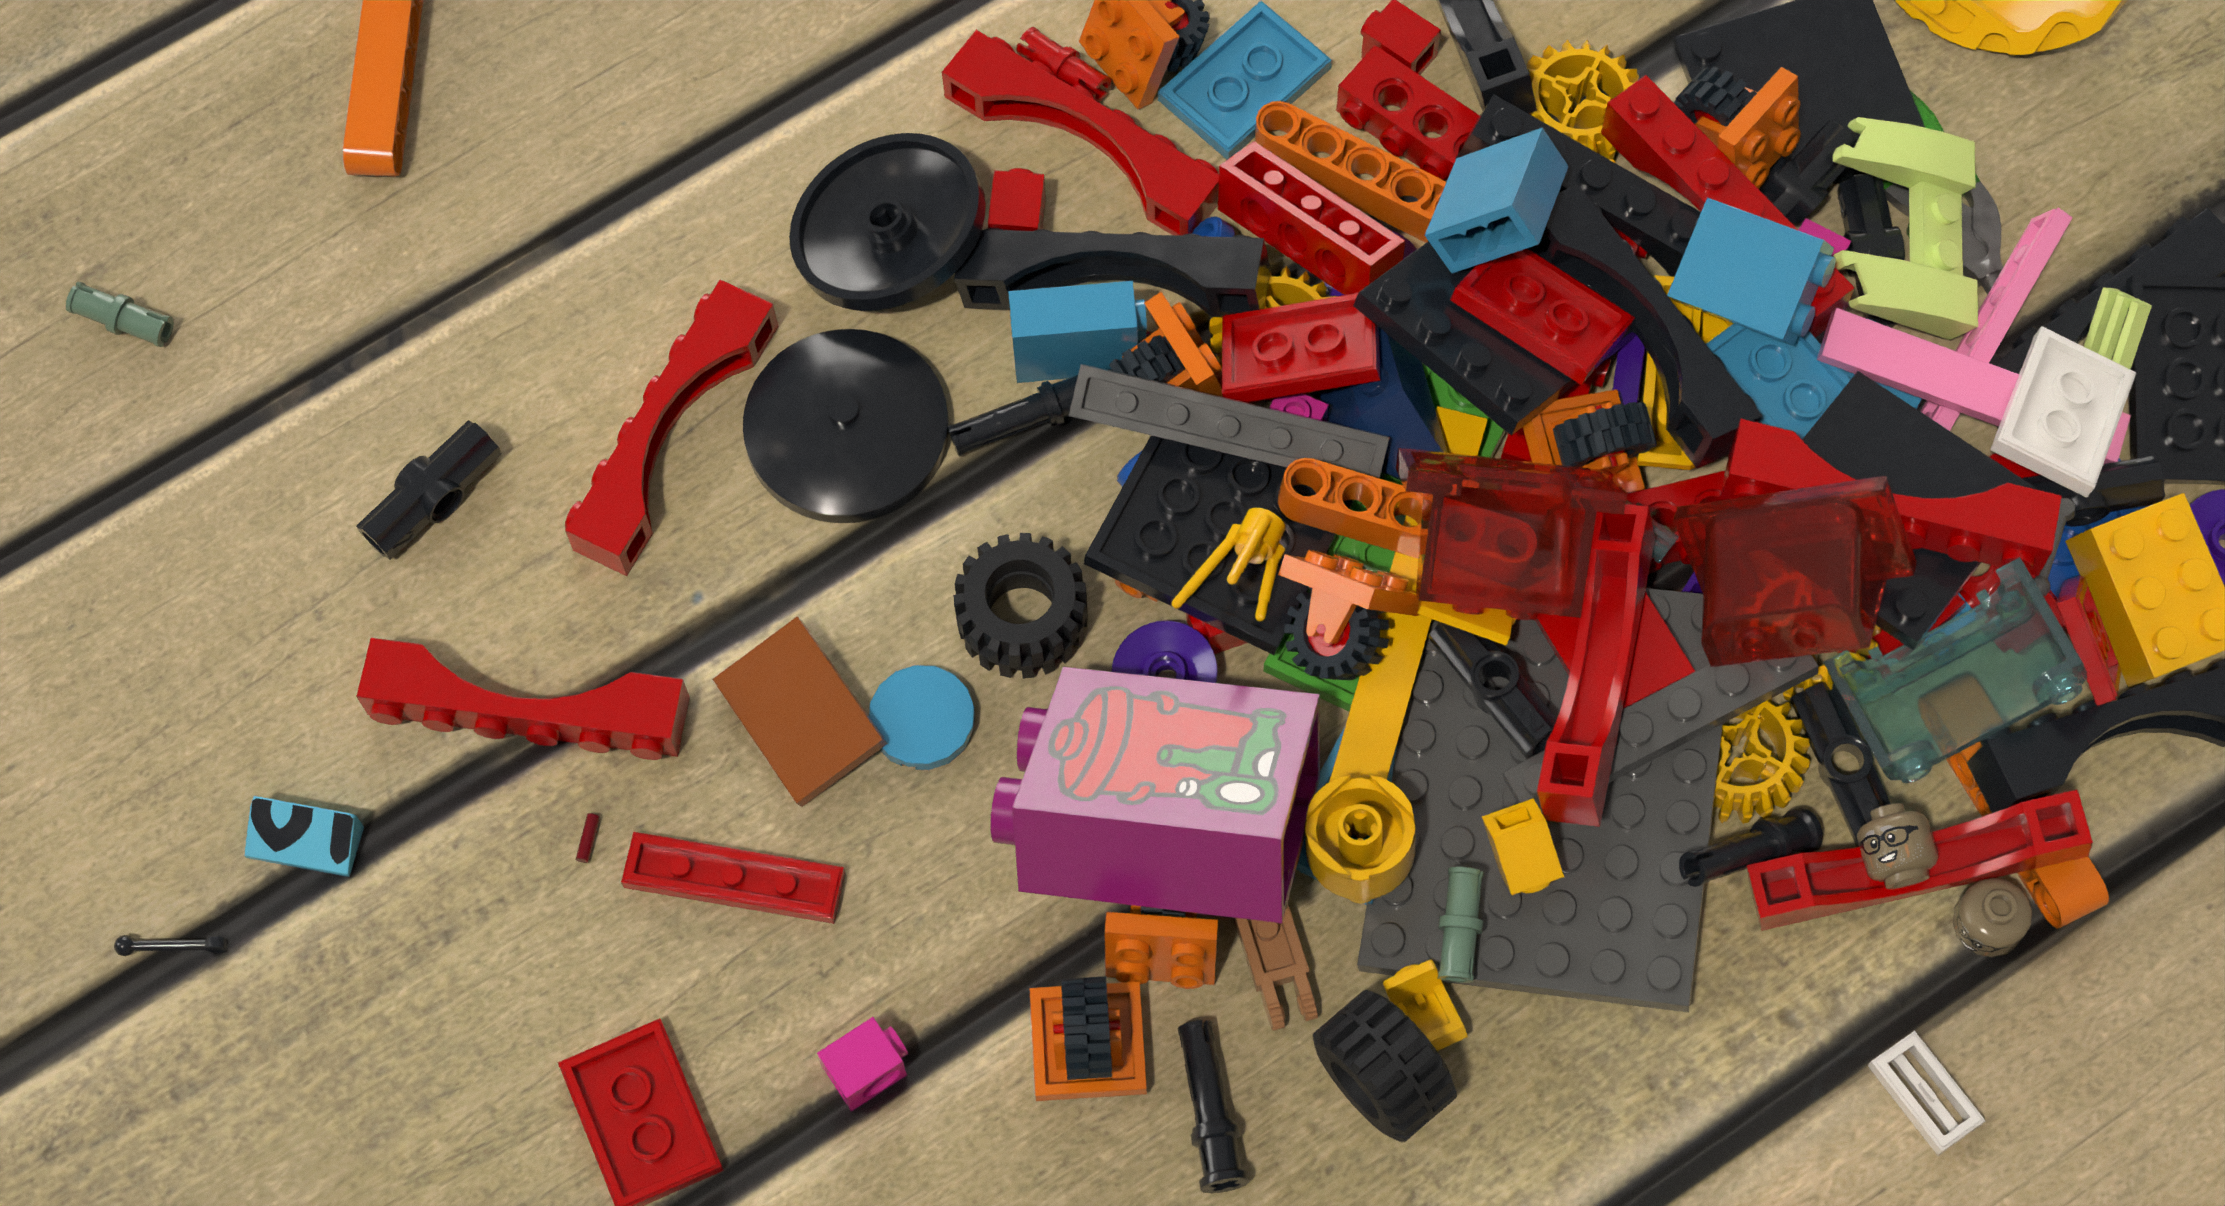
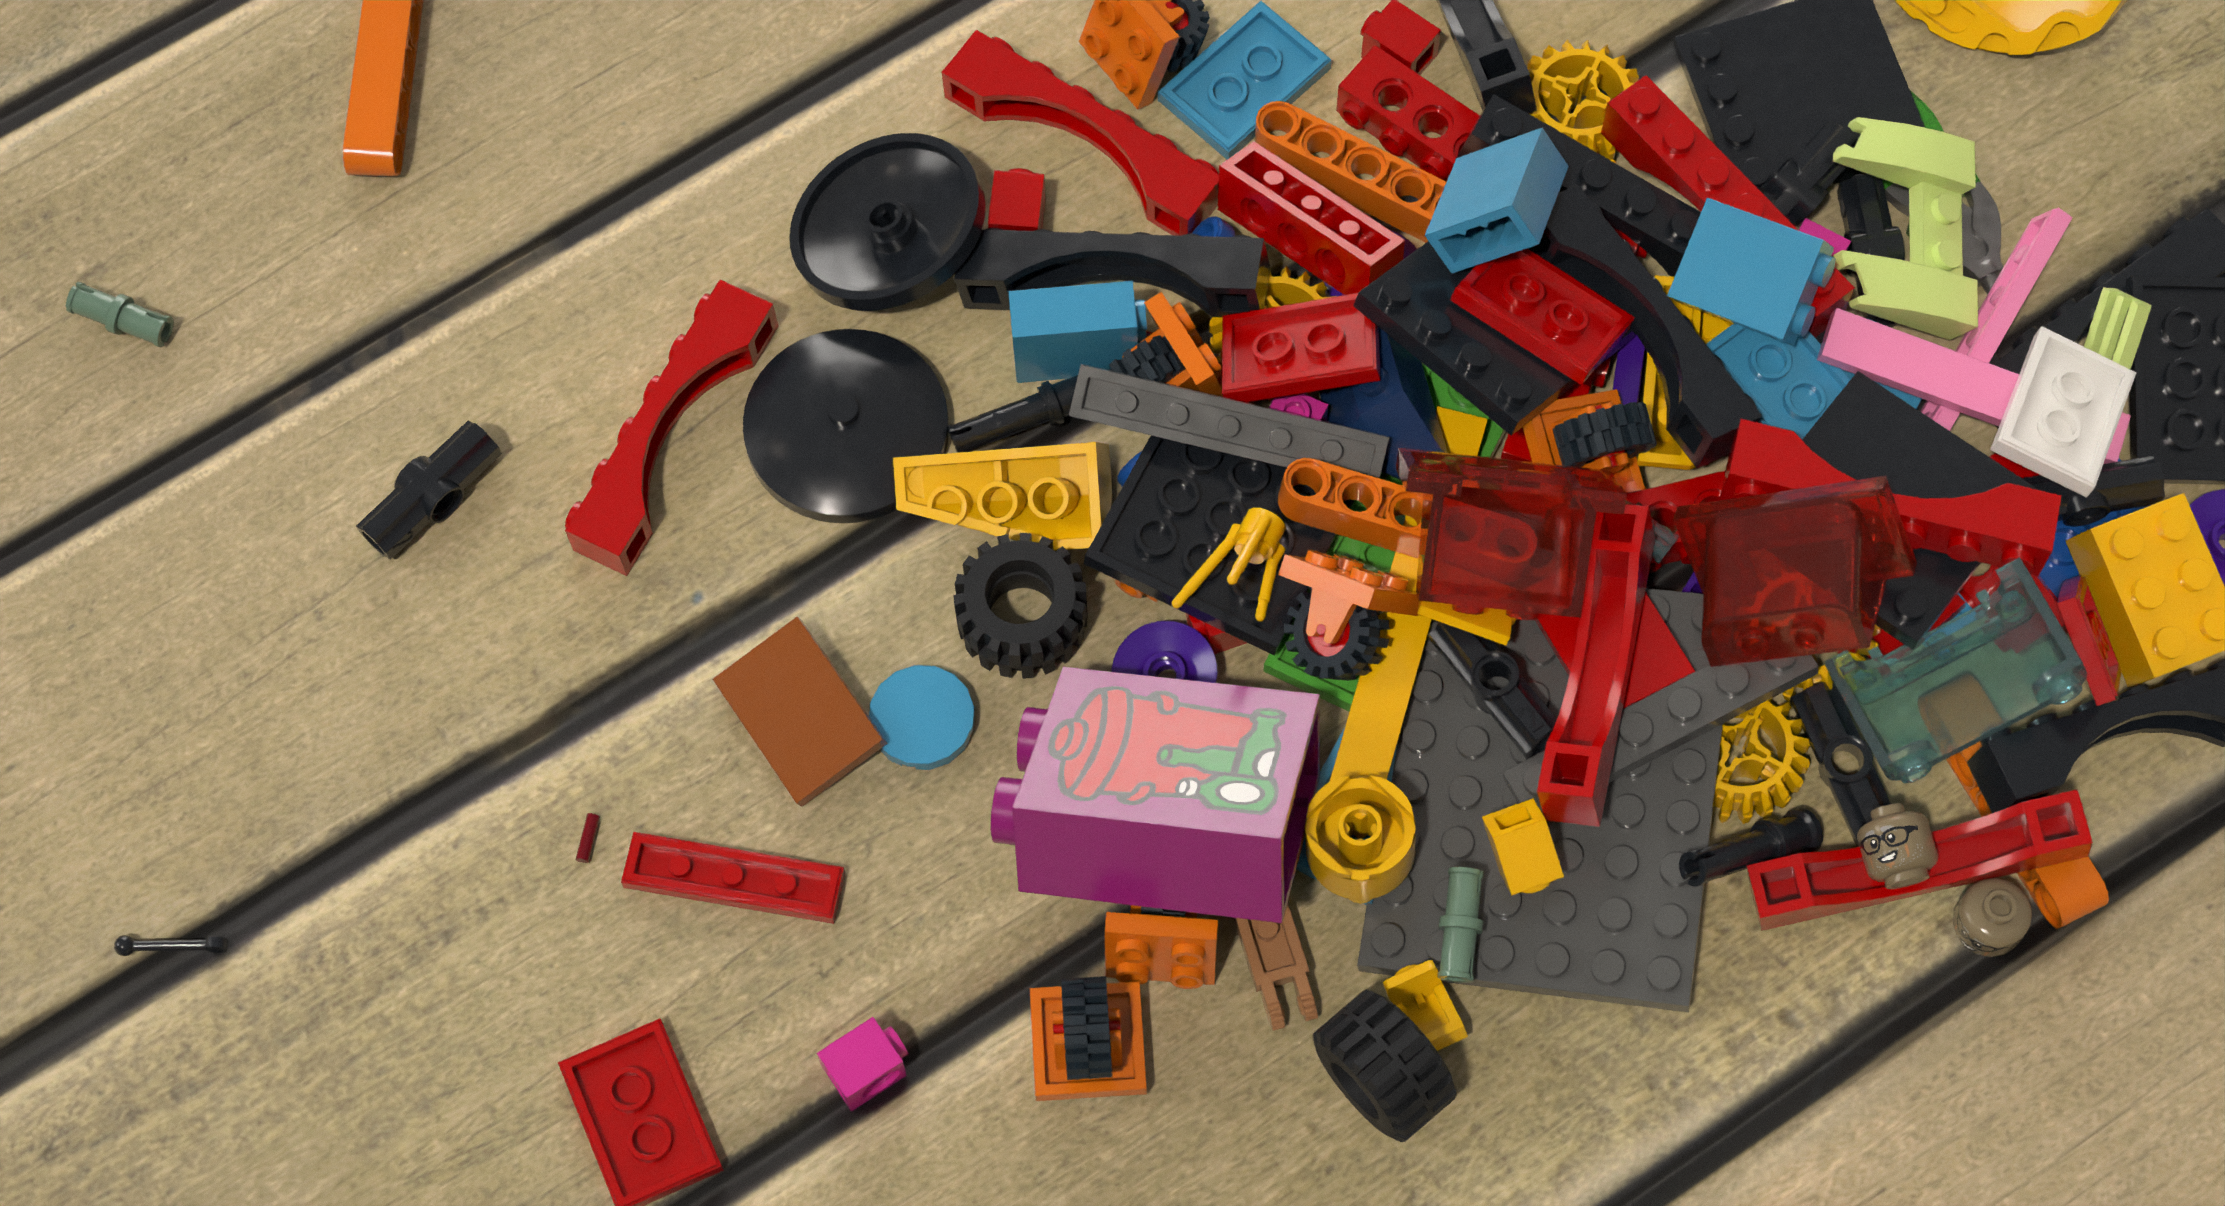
(302, 836): medium azure slope -> none
(628, 714): red arch -> none
(1012, 491): none -> yellow wedge
(1063, 62): red pin -> none
(1214, 1131): black pin -> none
(1745, 124): orange plate -> none
(1909, 1104): white tile -> none
(2066, 513): dark grey hinge -> none

